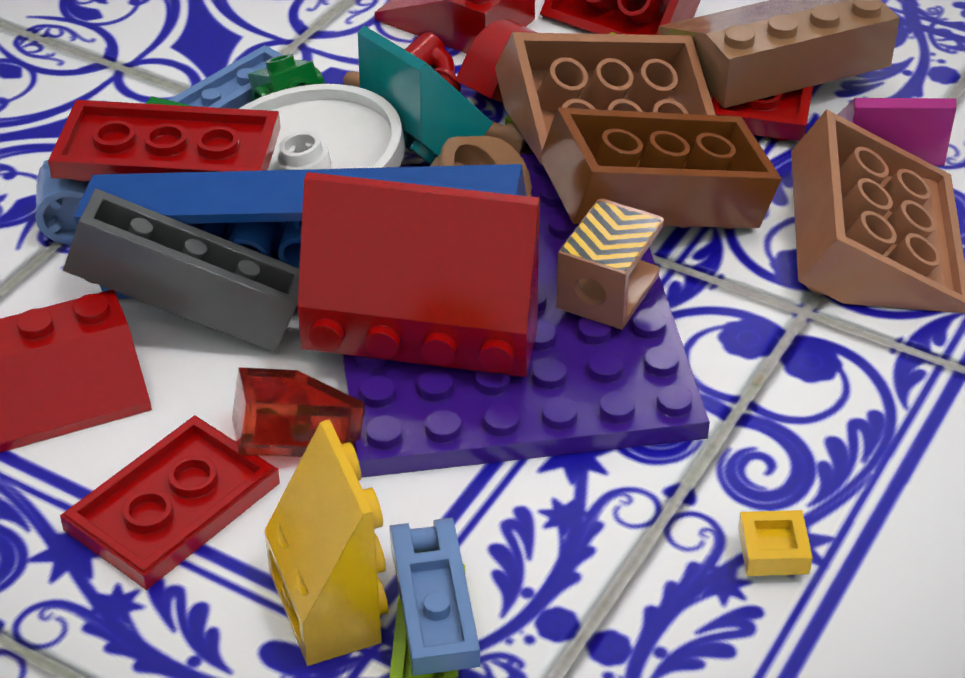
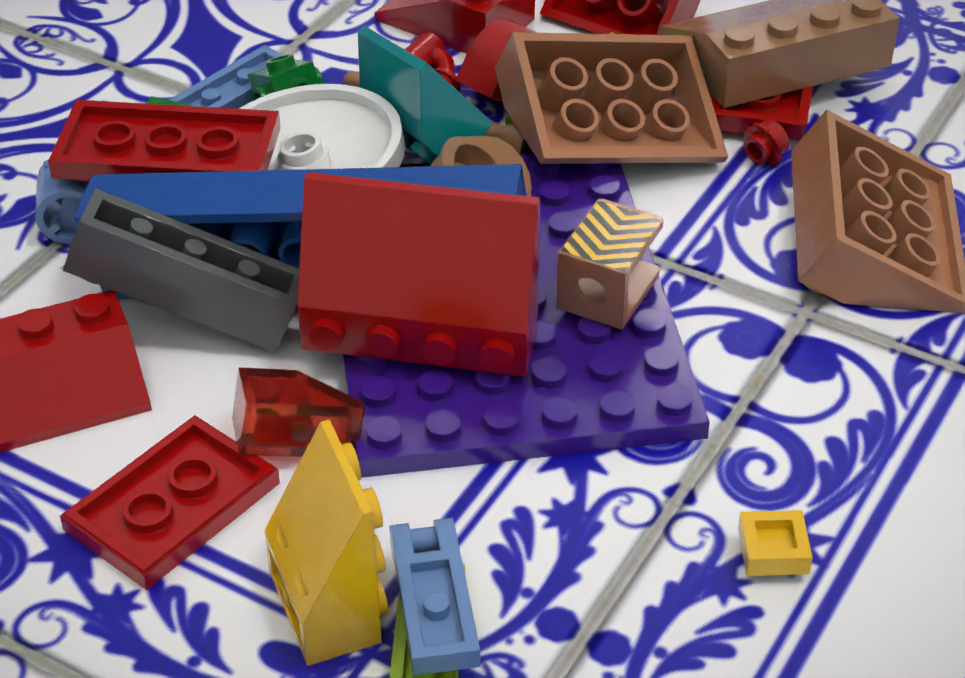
(665, 164): dark orange brick -> none
(766, 142): none -> red plate
(912, 124): dark pink slope -> none

